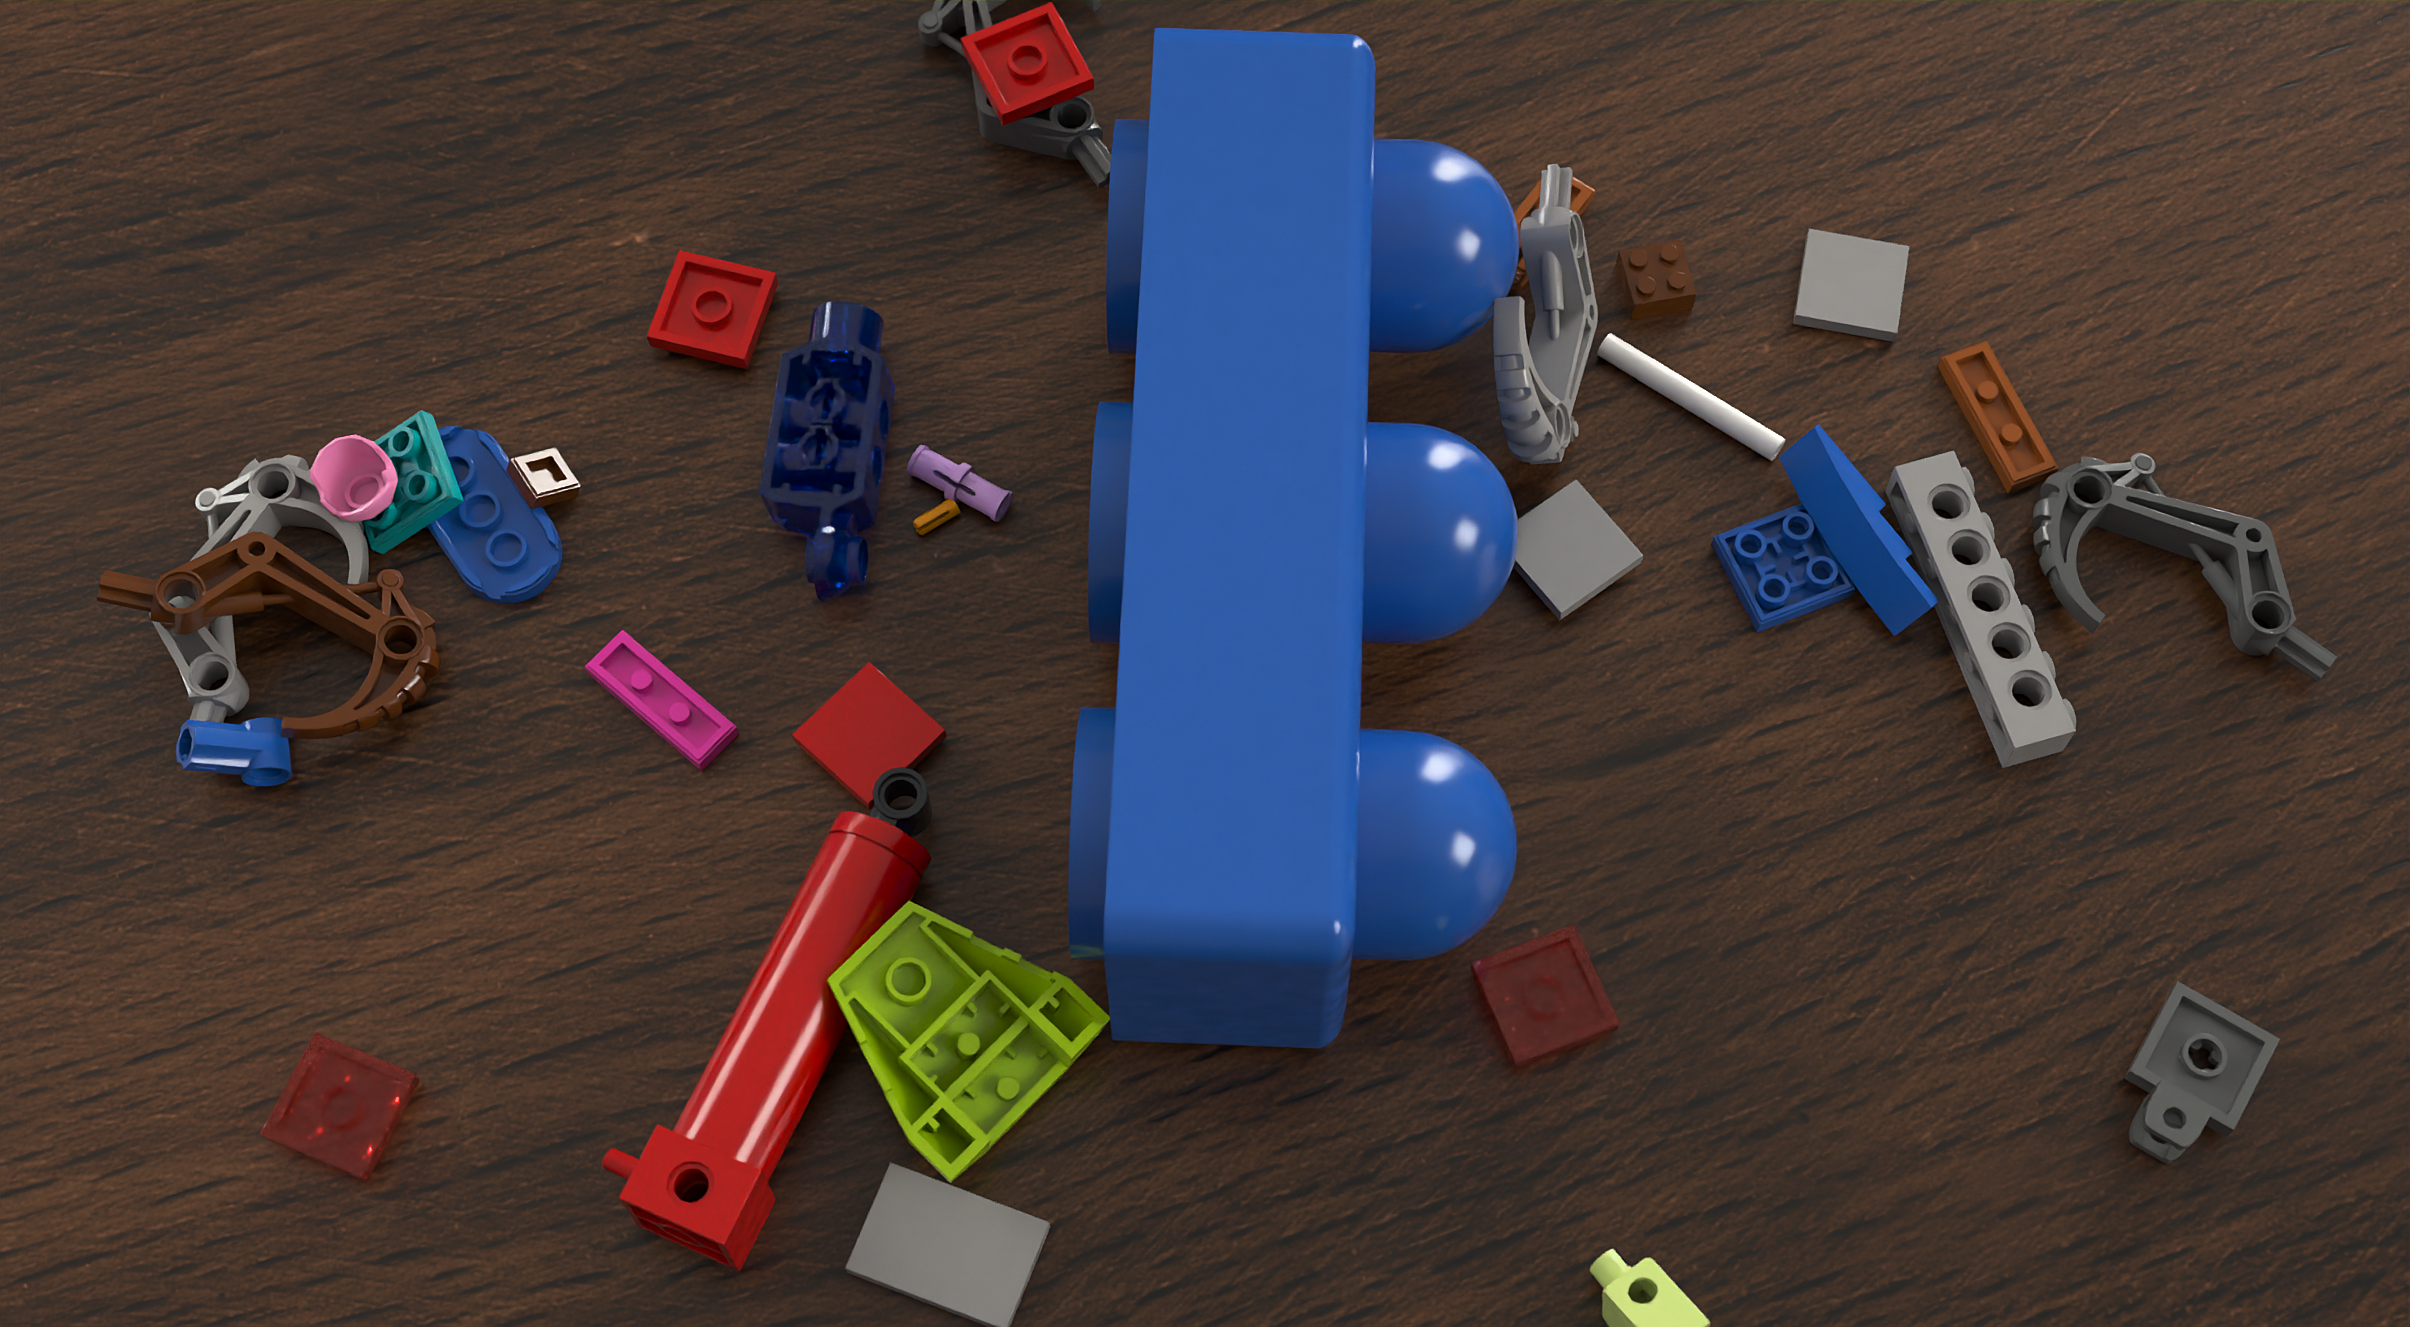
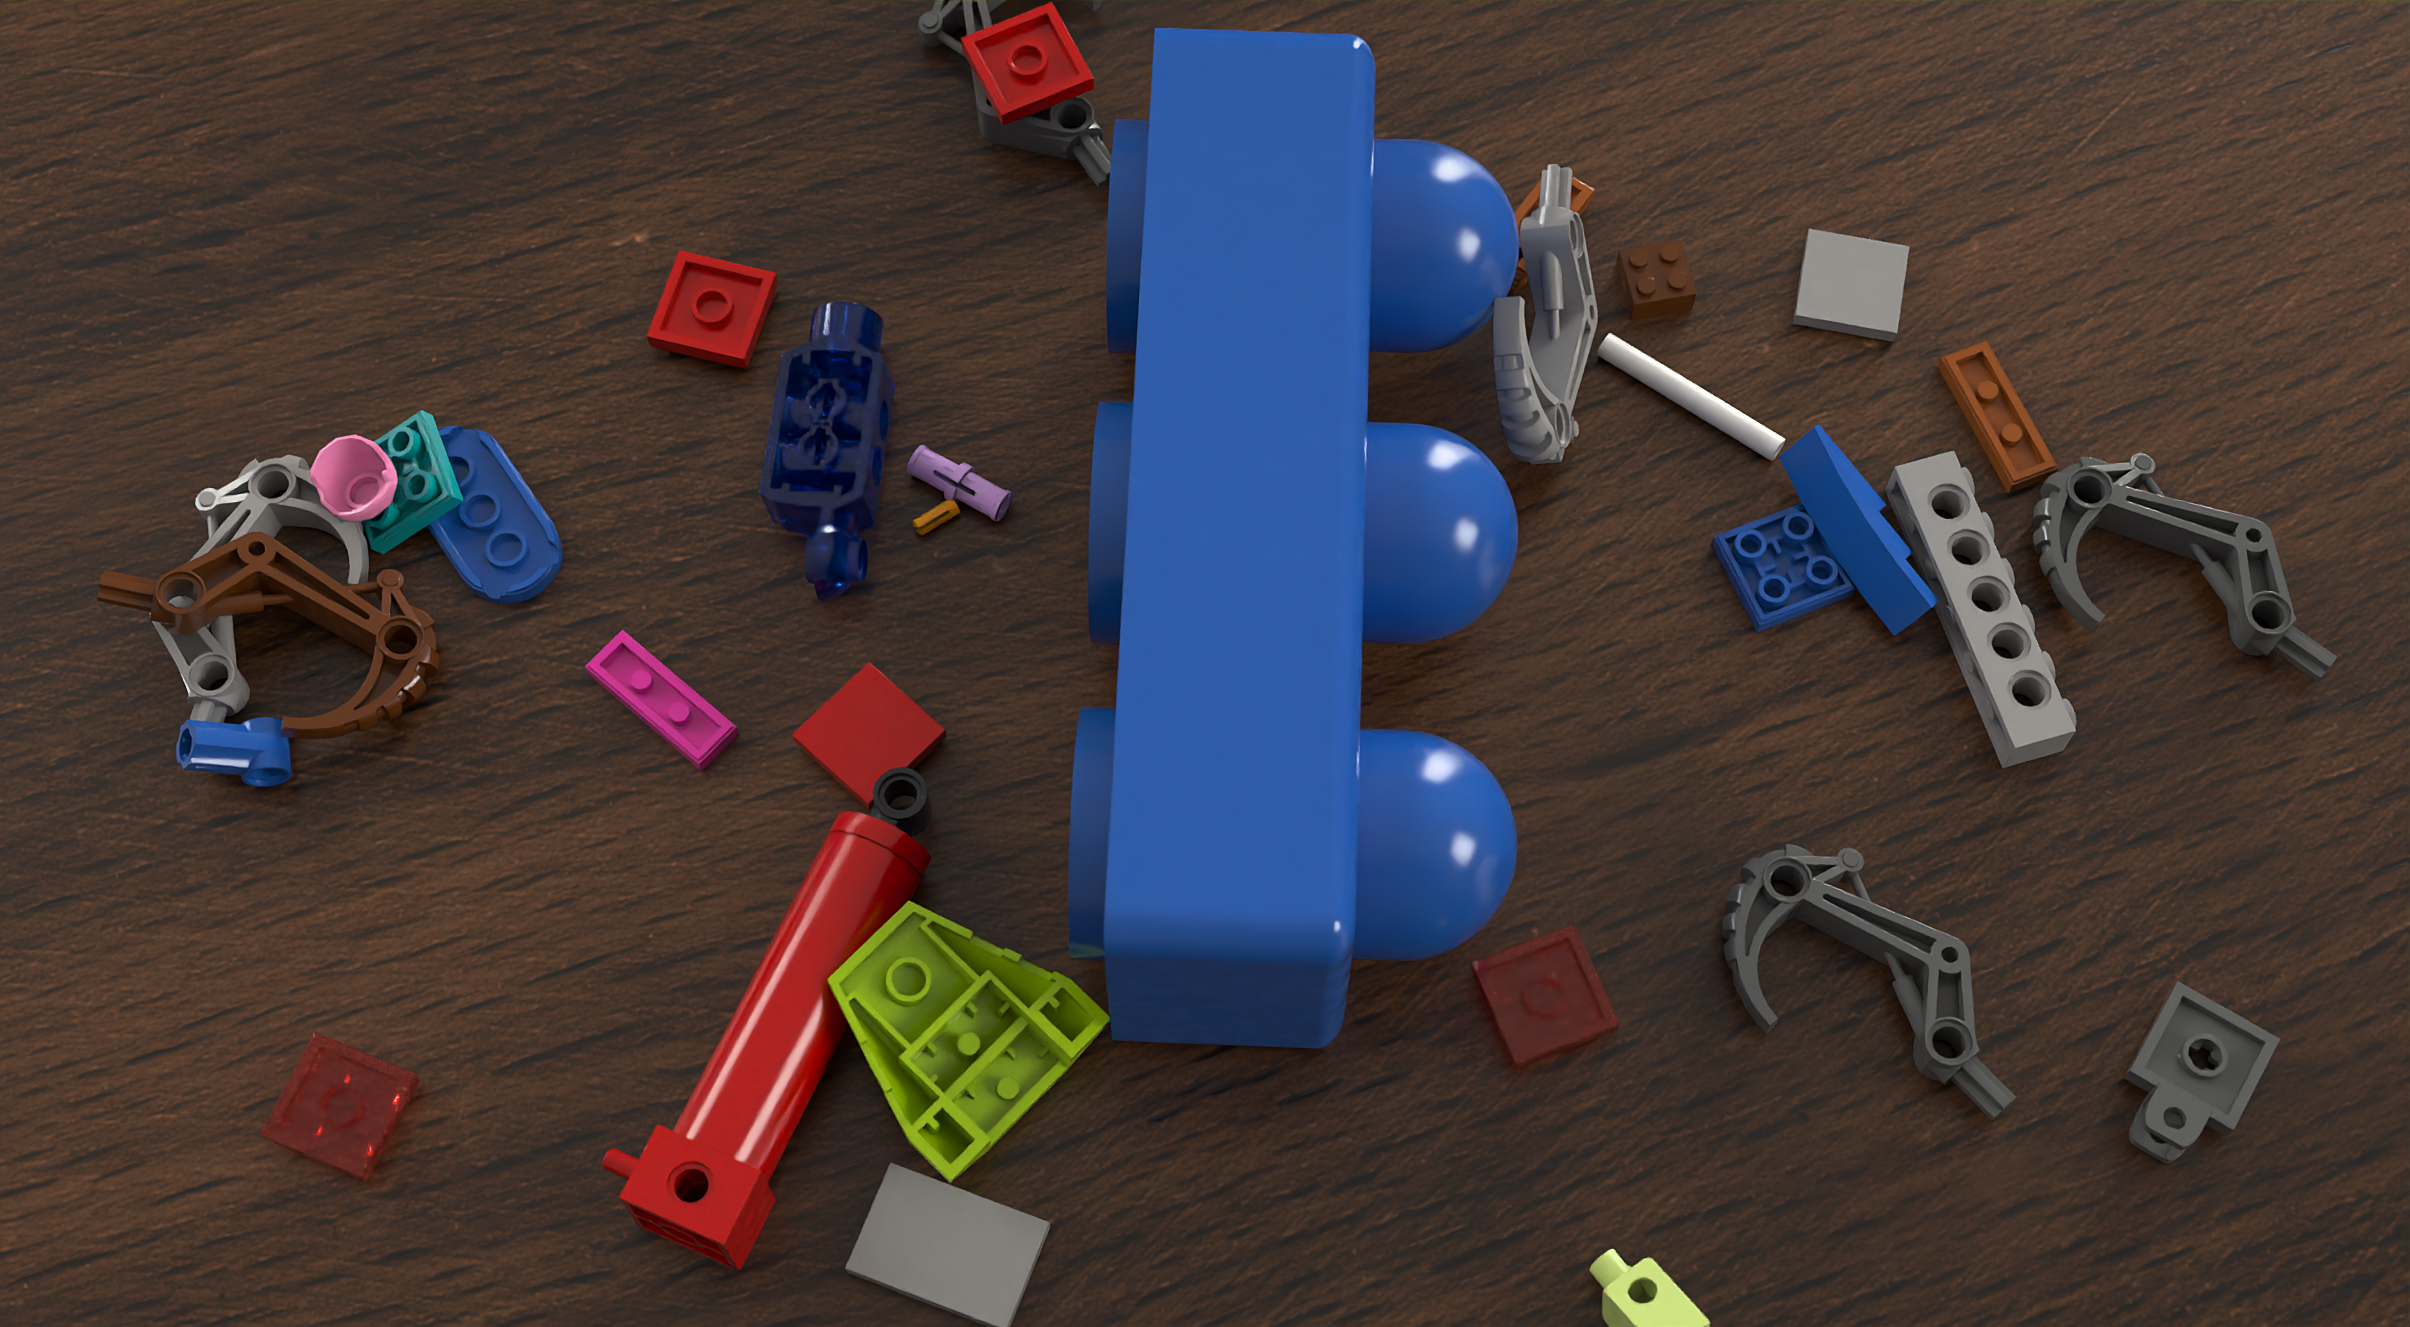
(543, 478): reddish brown tile -> none
(1571, 550): light grey tile -> none
(1914, 952): none -> dark grey piece

